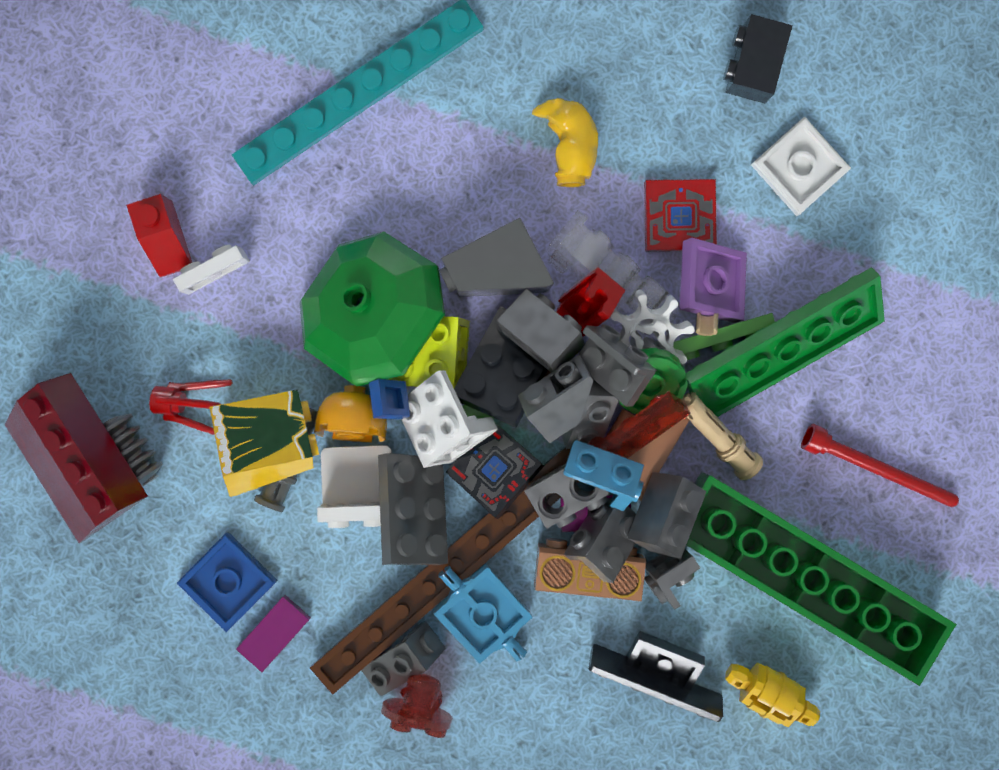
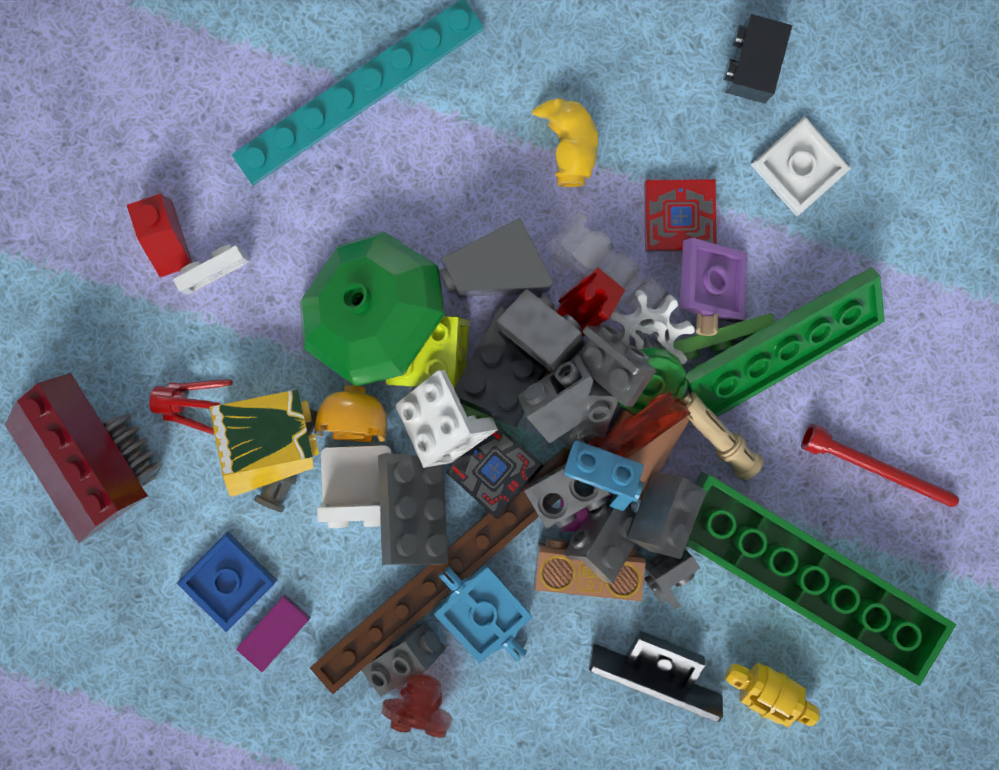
(389, 399): blue plate -> none

